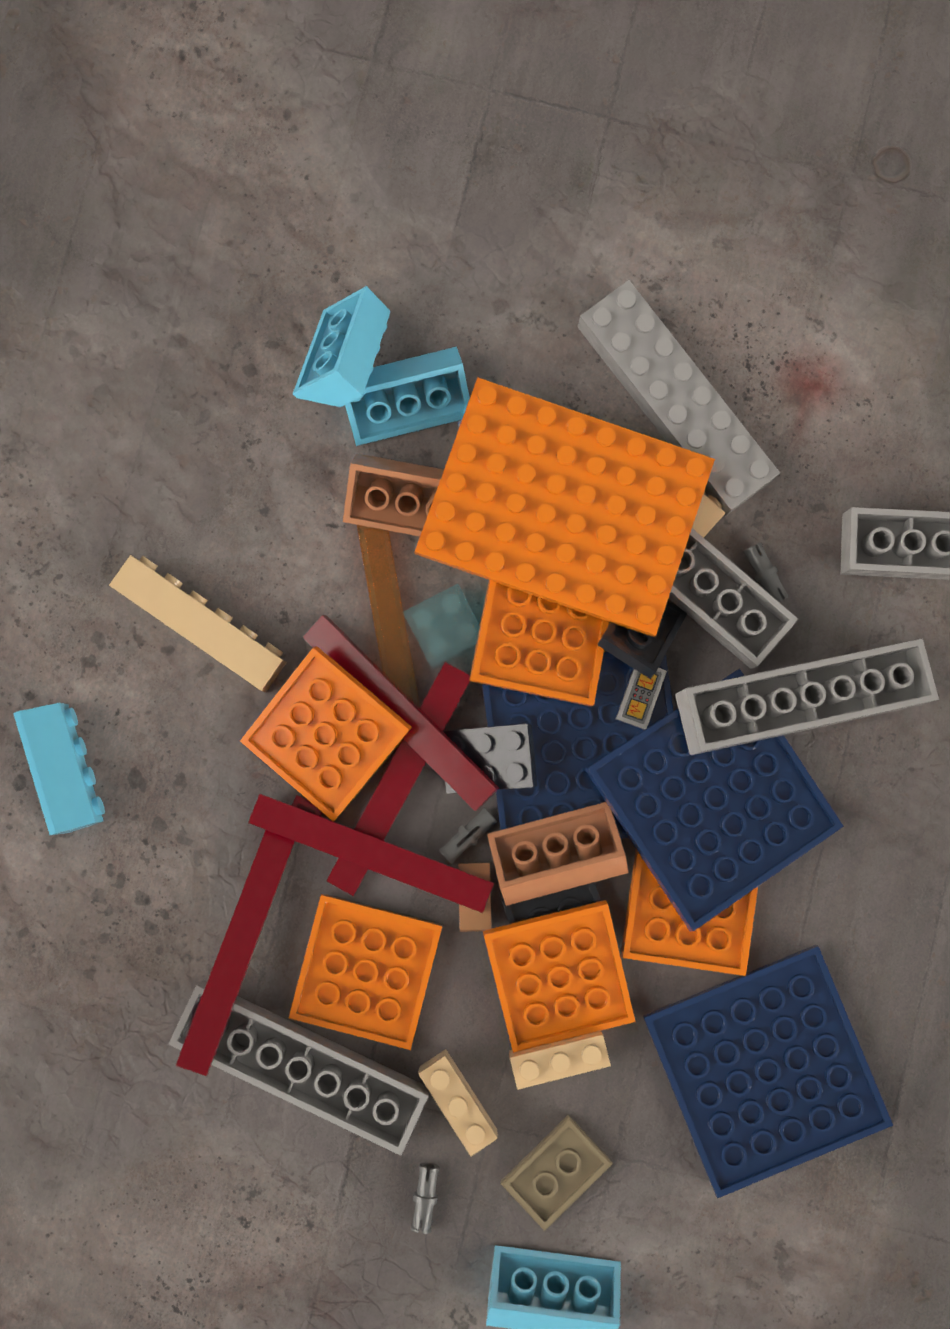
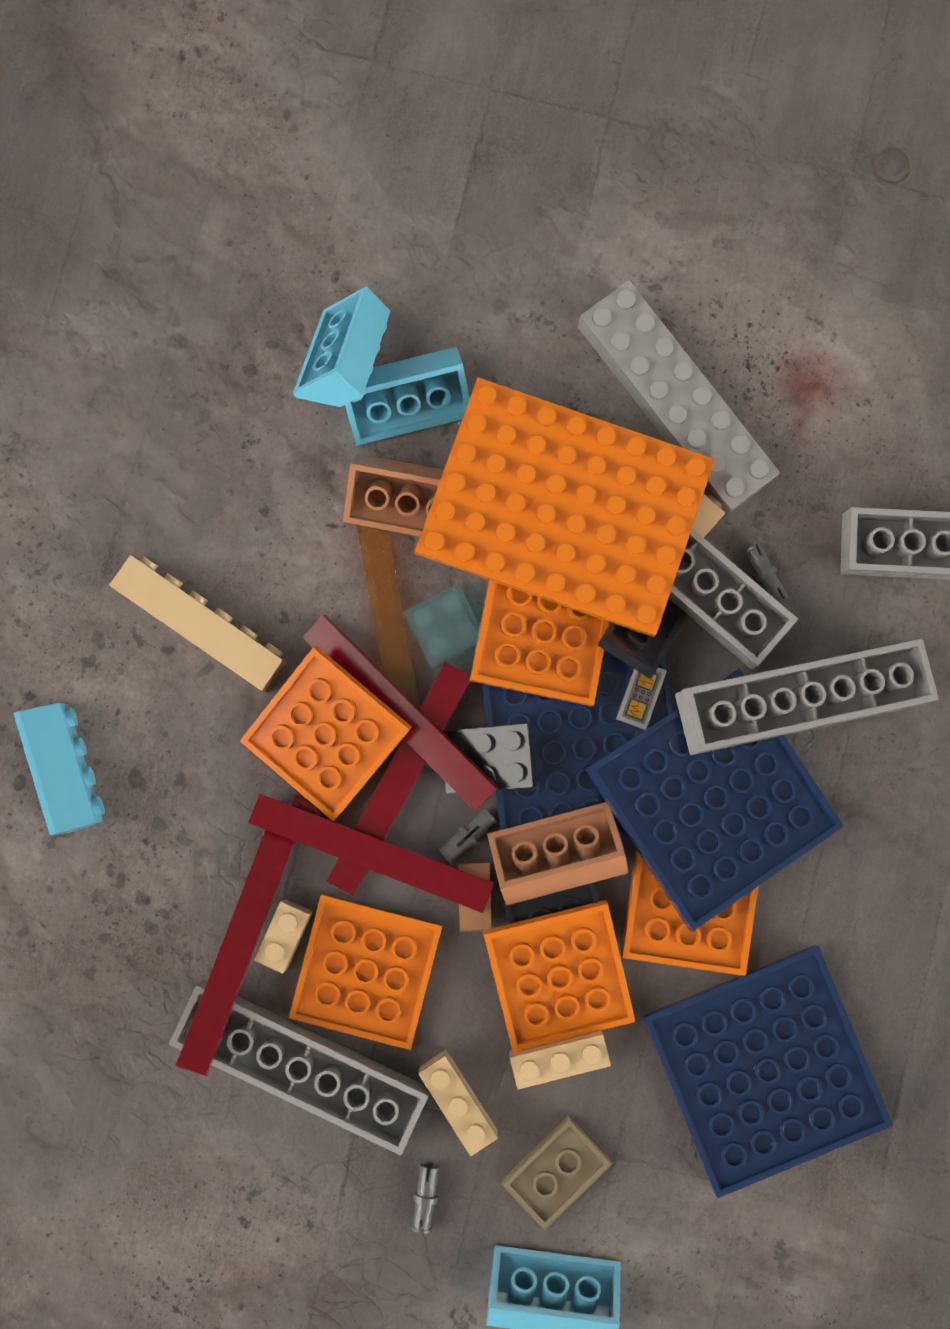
(283, 935): none -> tan brick

